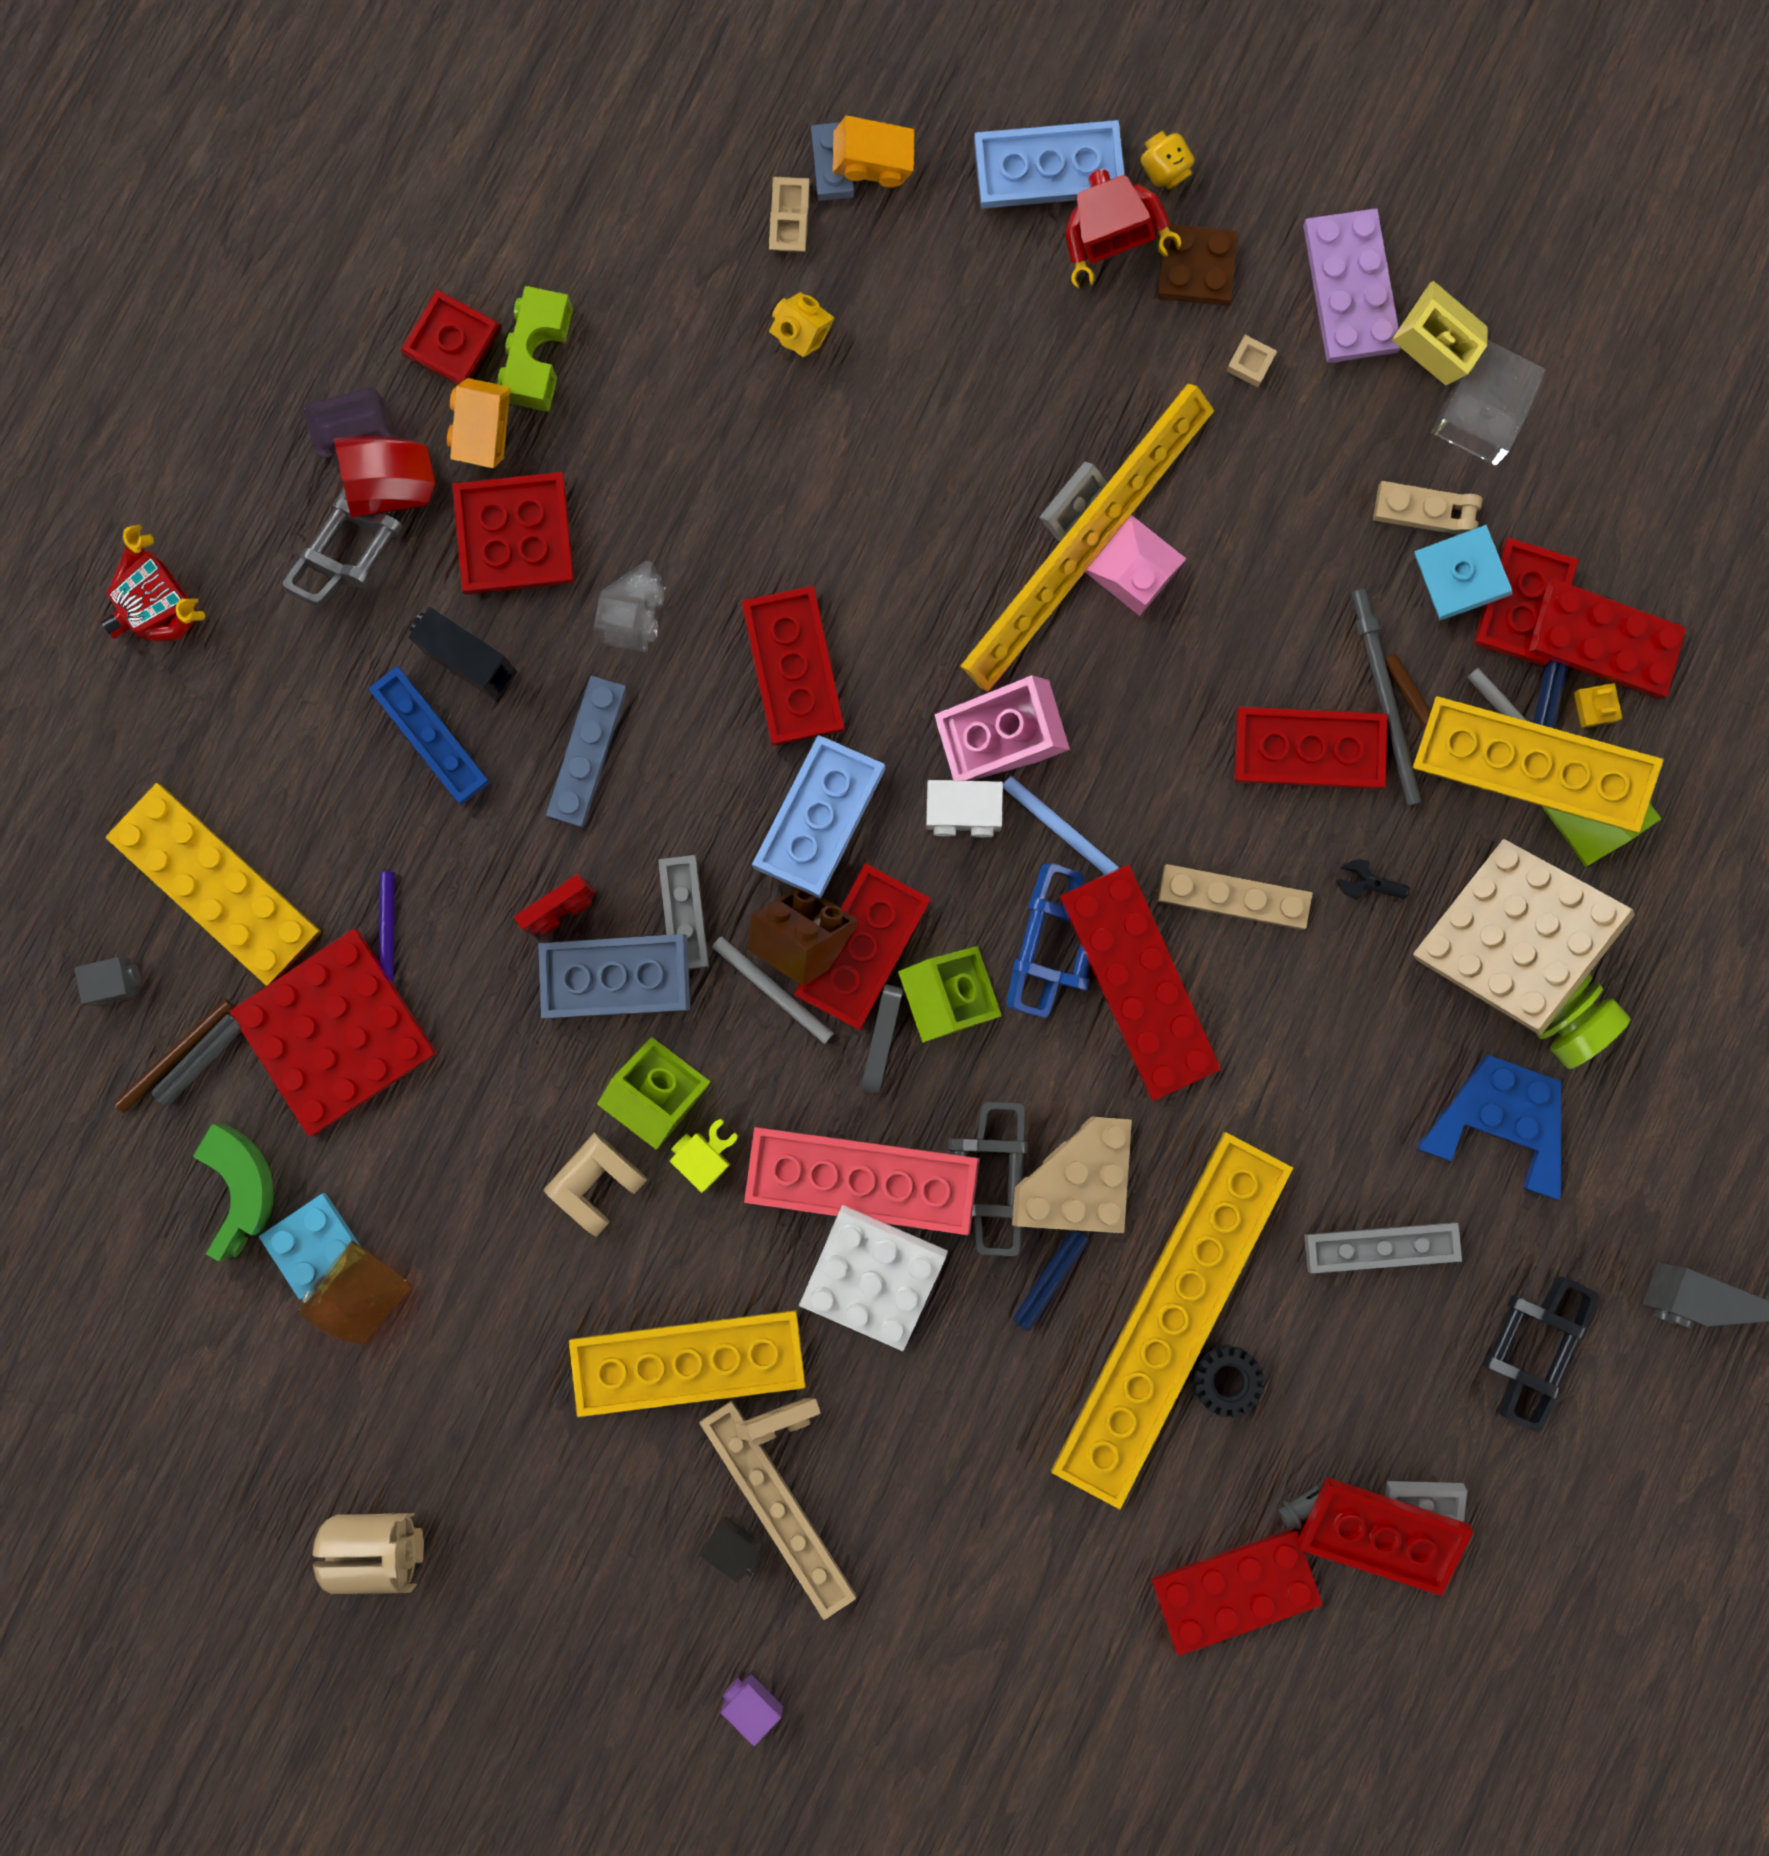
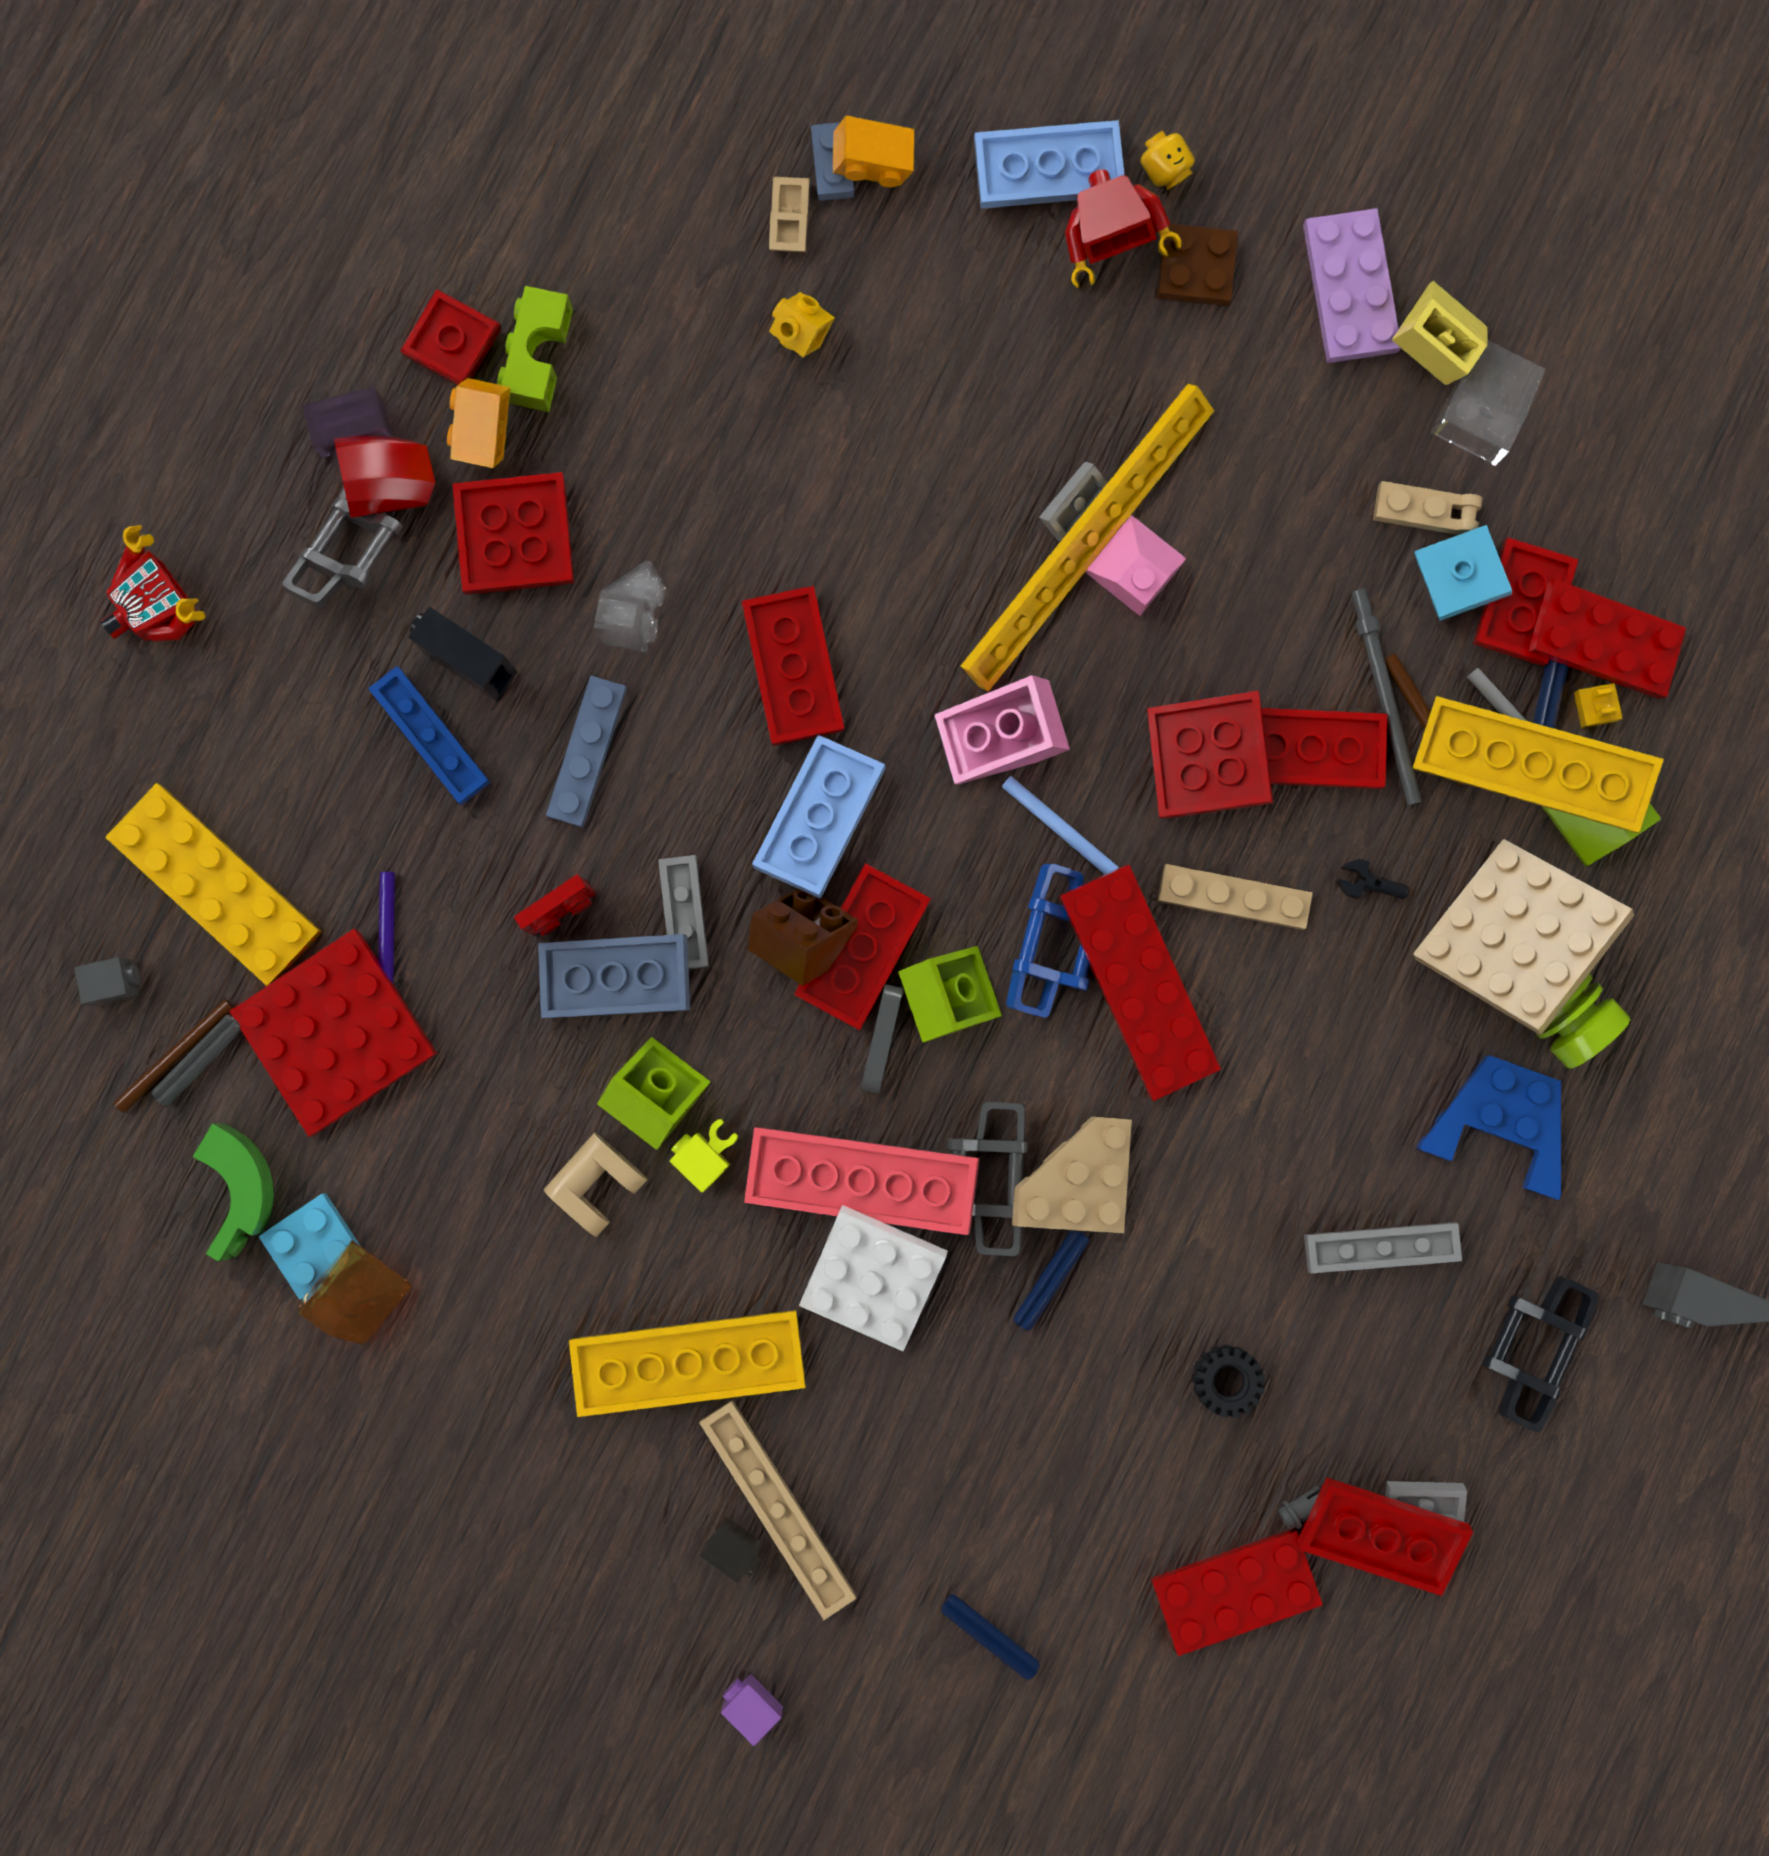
(367, 1553): tan cylinder -> none
(763, 1427): tan plate -> none
(773, 990): light grey bar -> none
(964, 807): white brick -> none
(990, 1637): none -> dark blue axle
(1171, 1320): yellow plate -> none
(1210, 755): none -> red plate
(1251, 361): tan plate -> none

